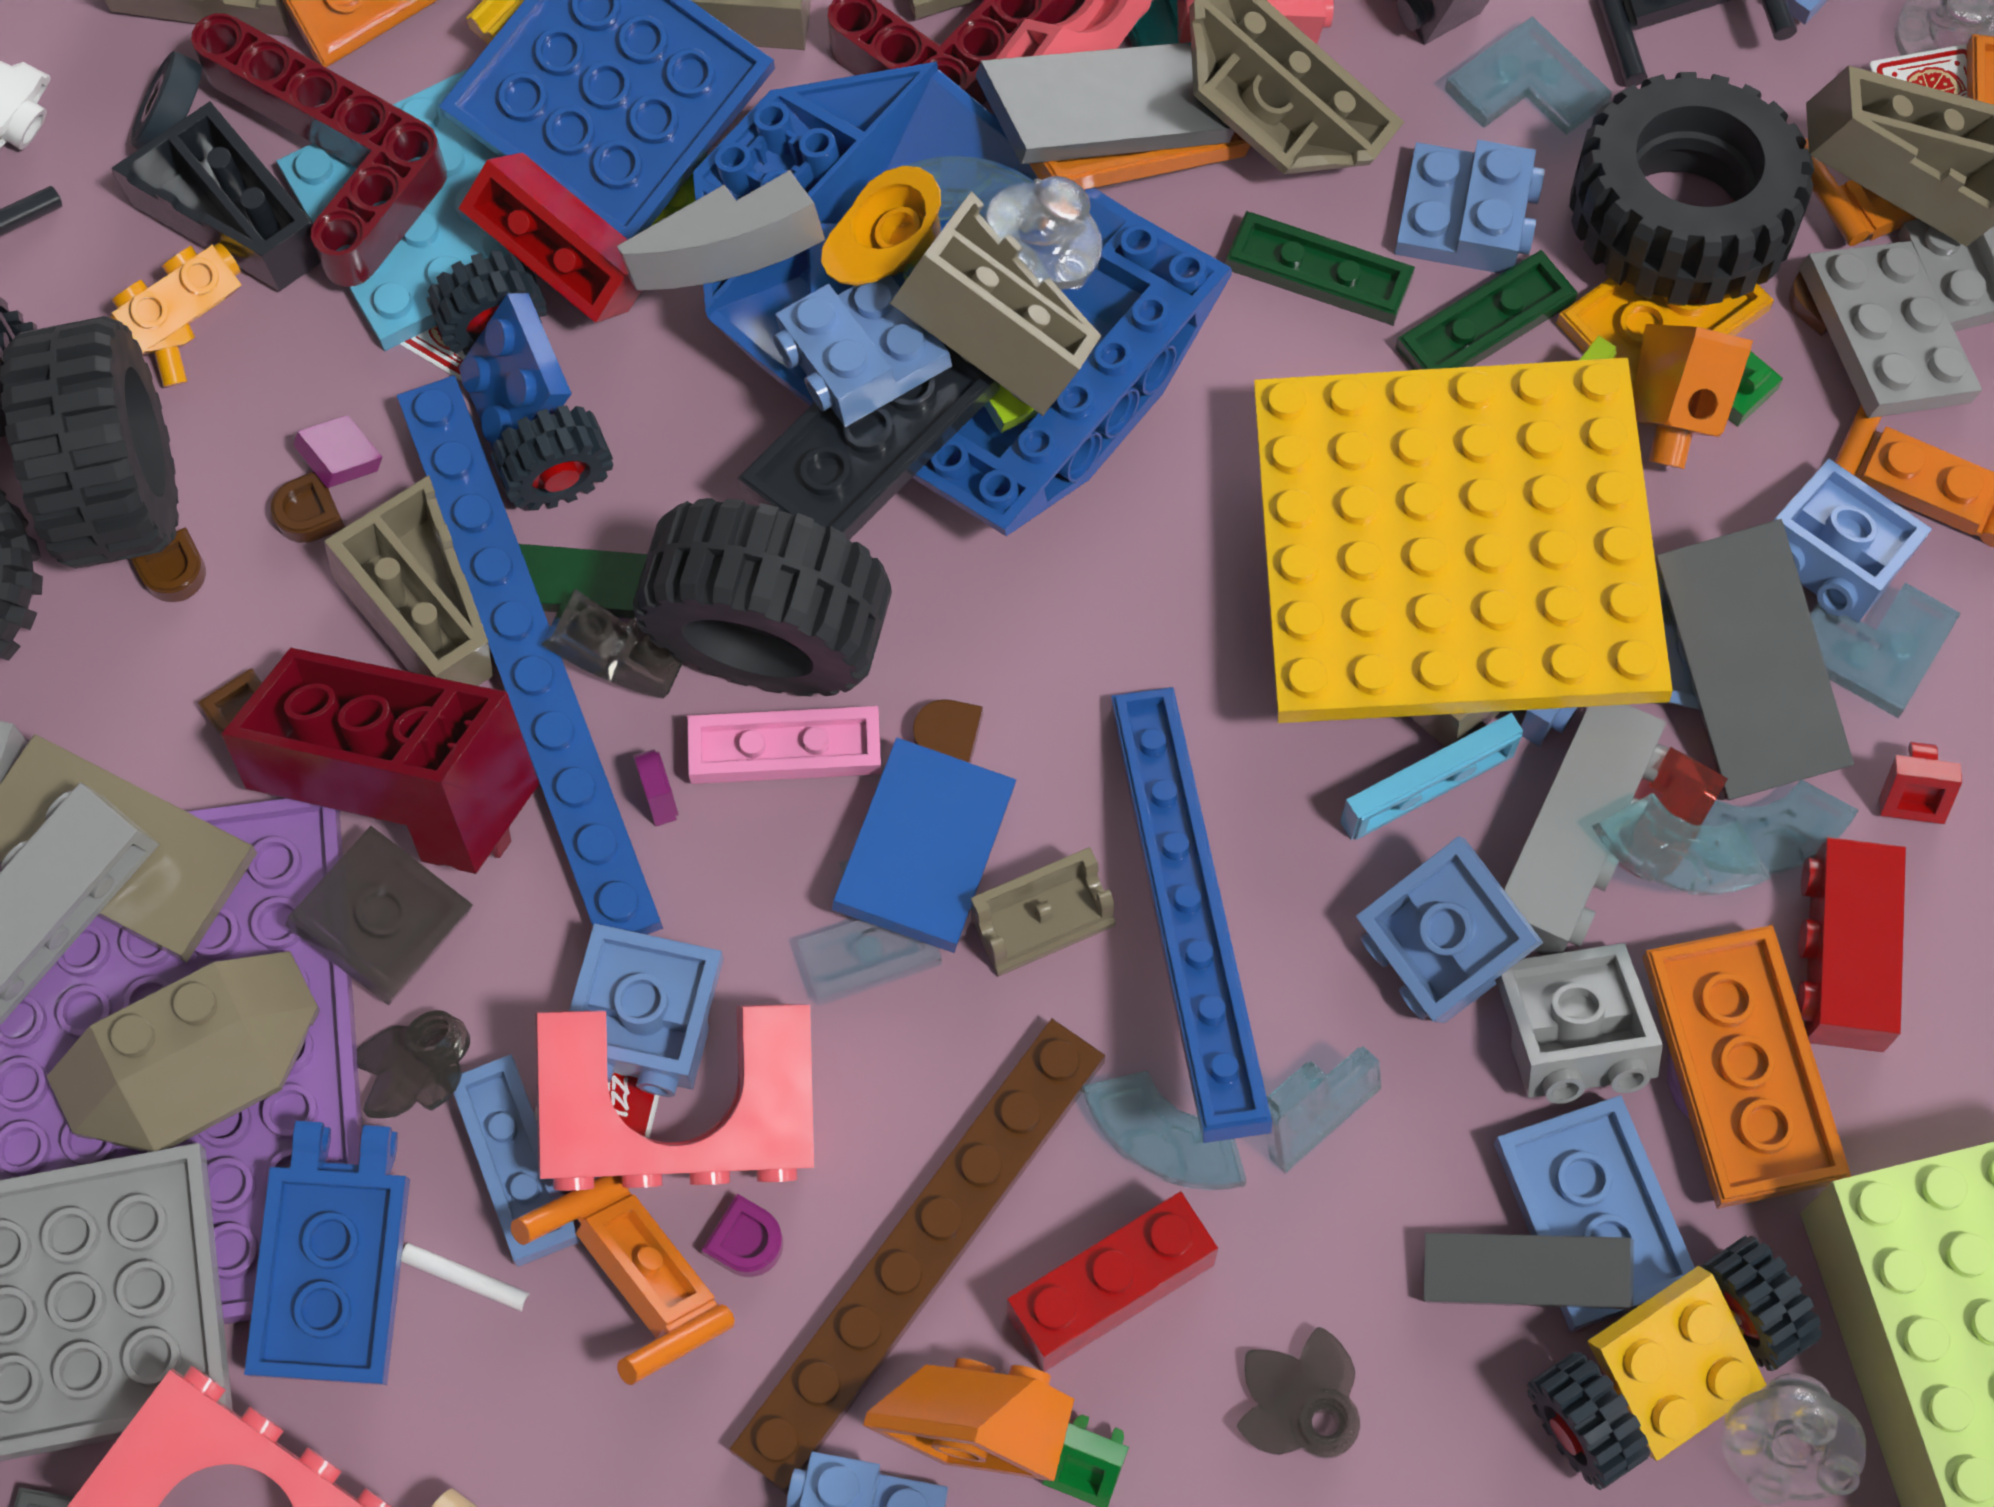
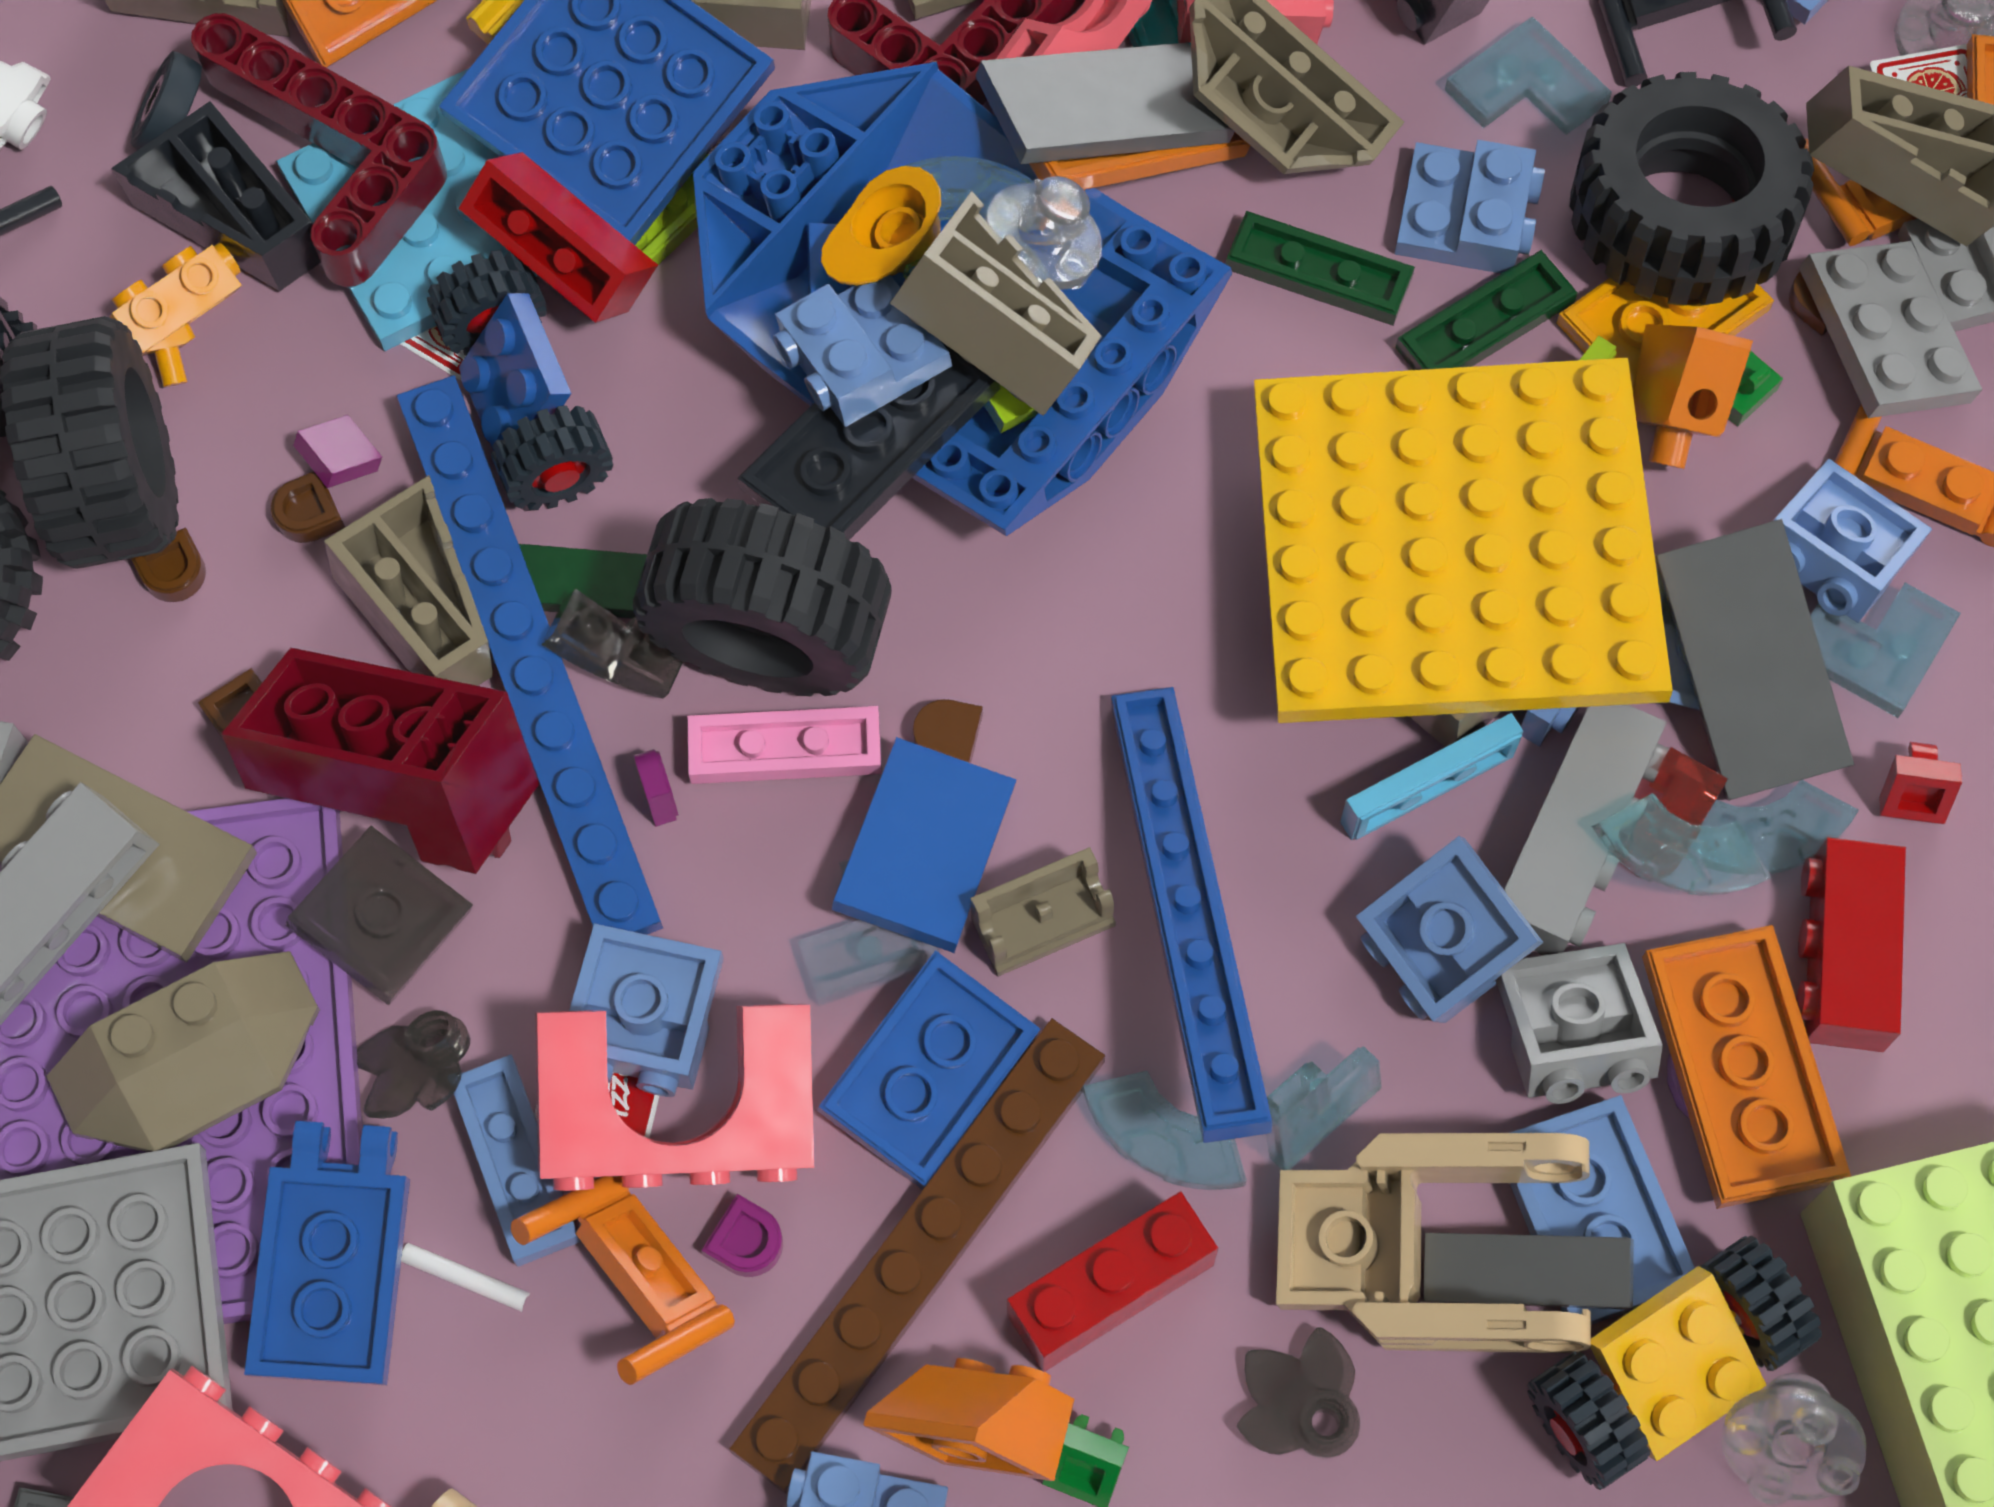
(724, 236): light grey slope -> none
(928, 1070): none -> blue tile
(1357, 1240): none -> tan plate

